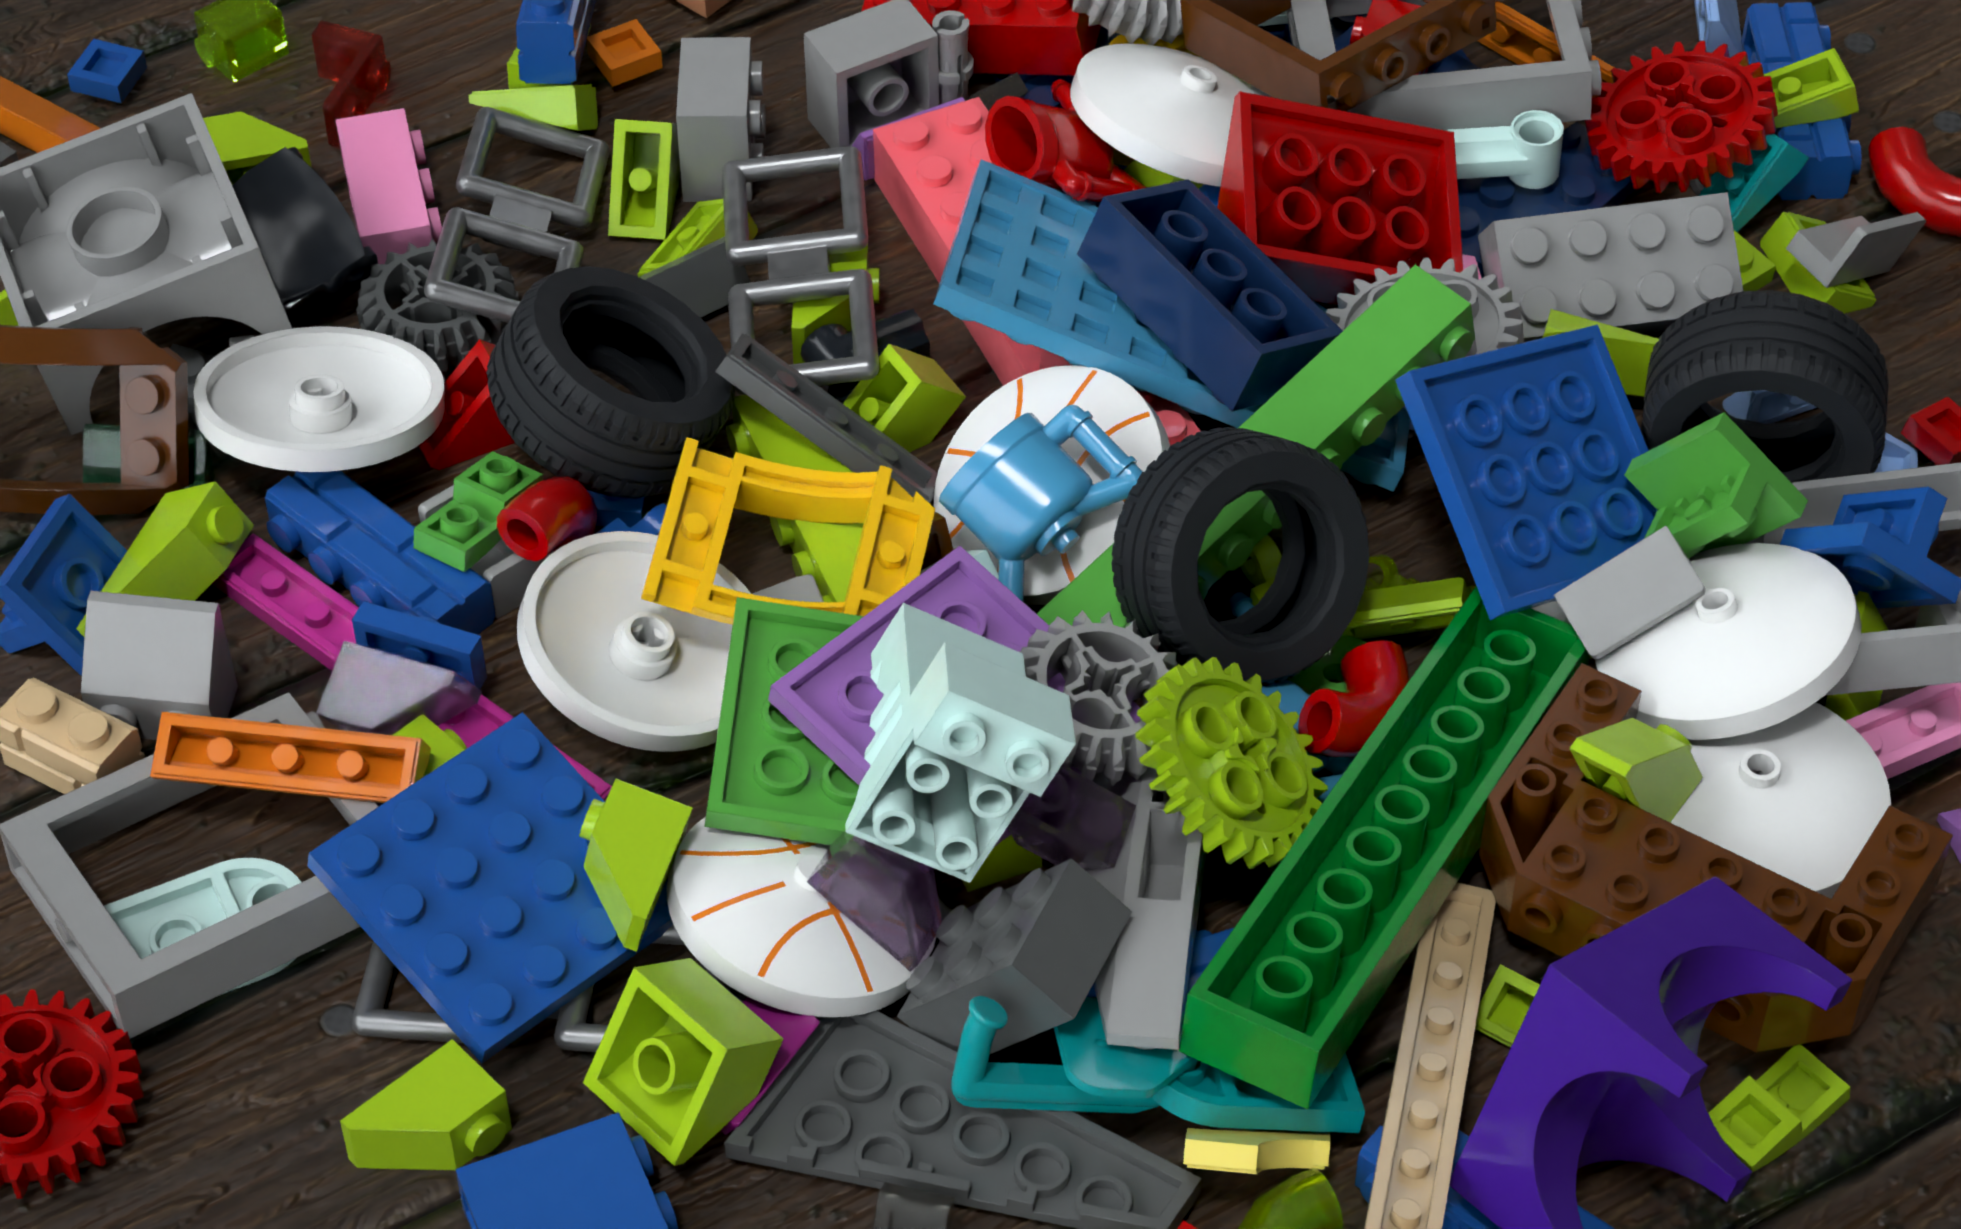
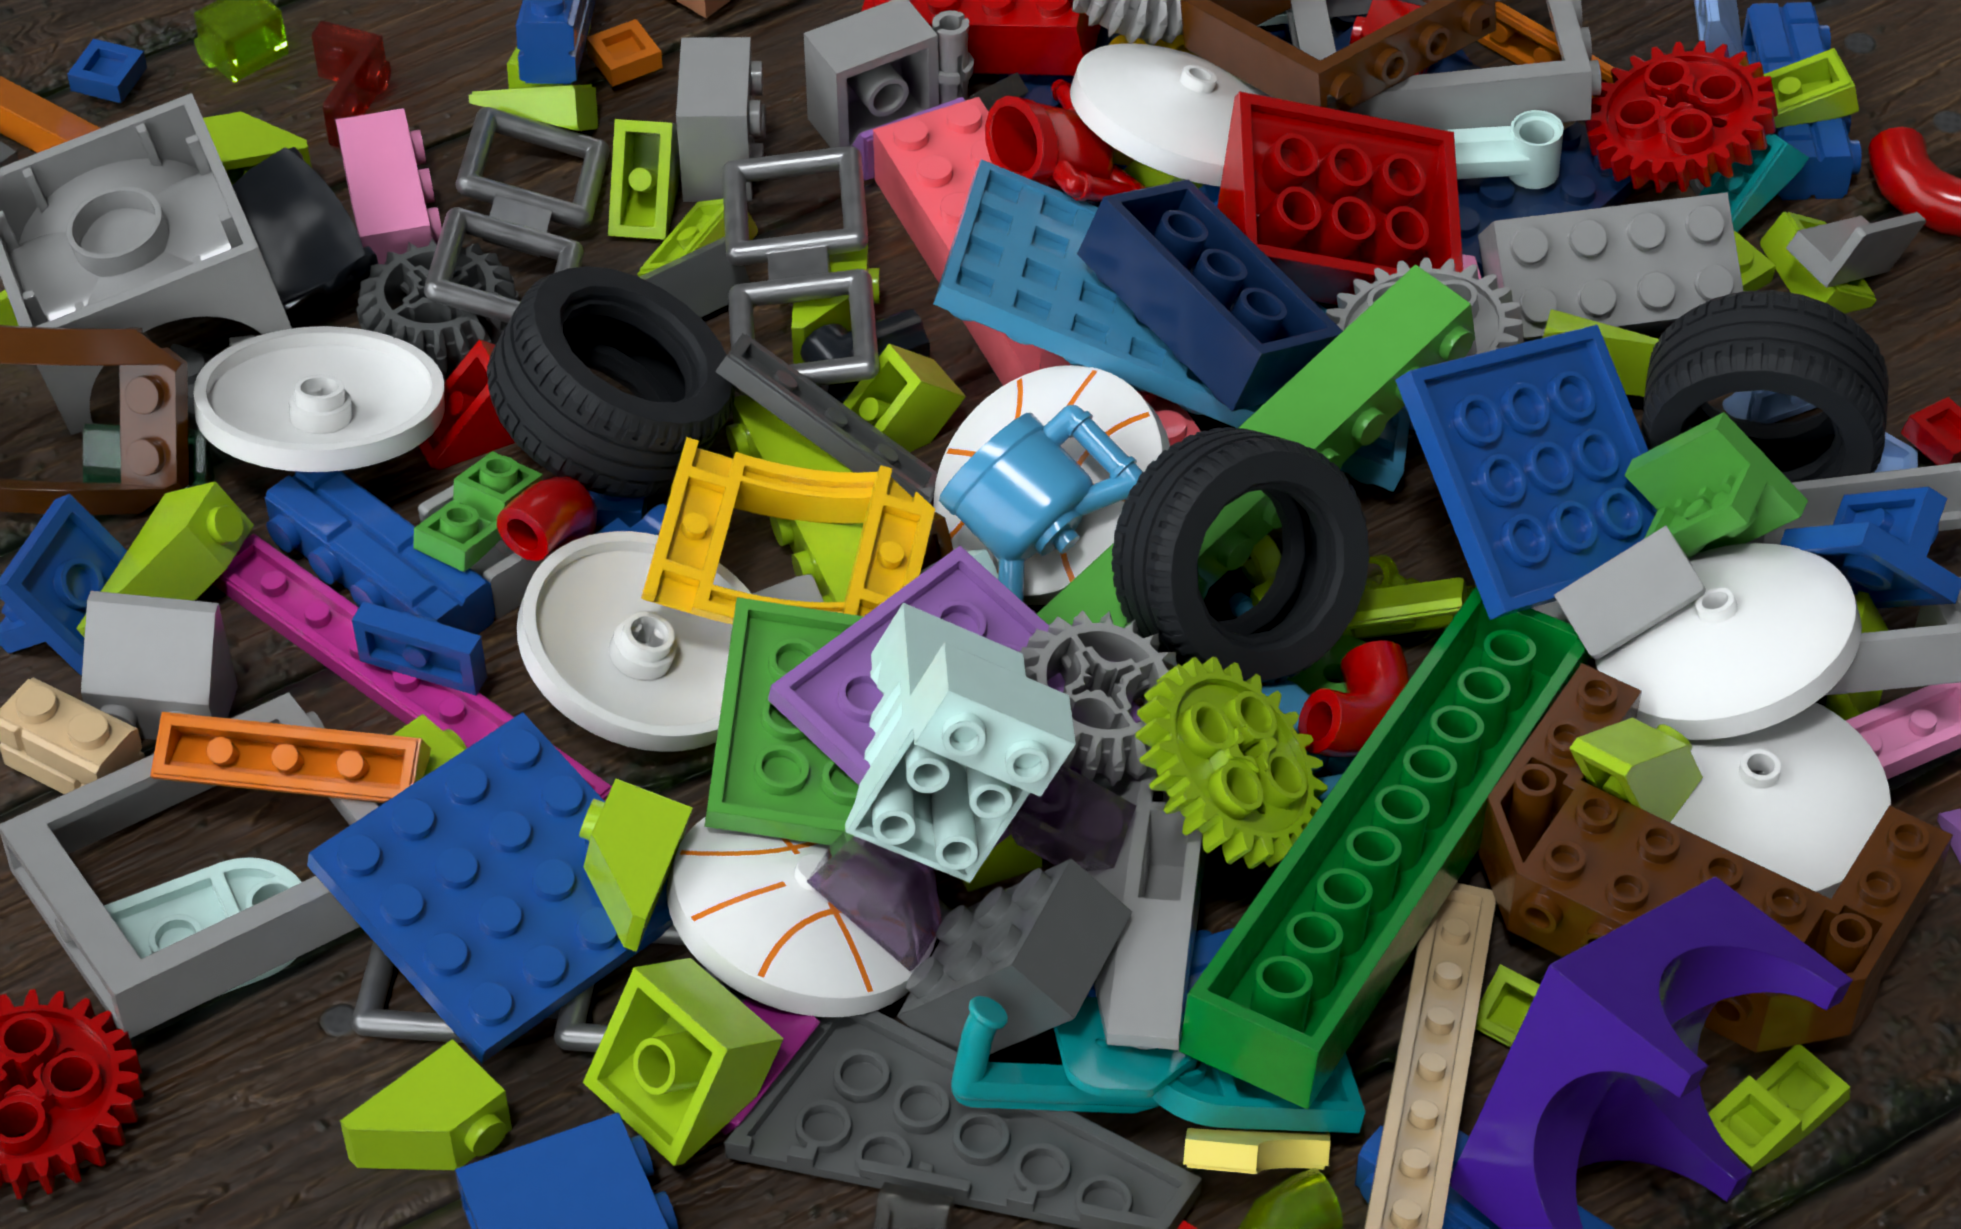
(386, 692): clear purple slope -> none

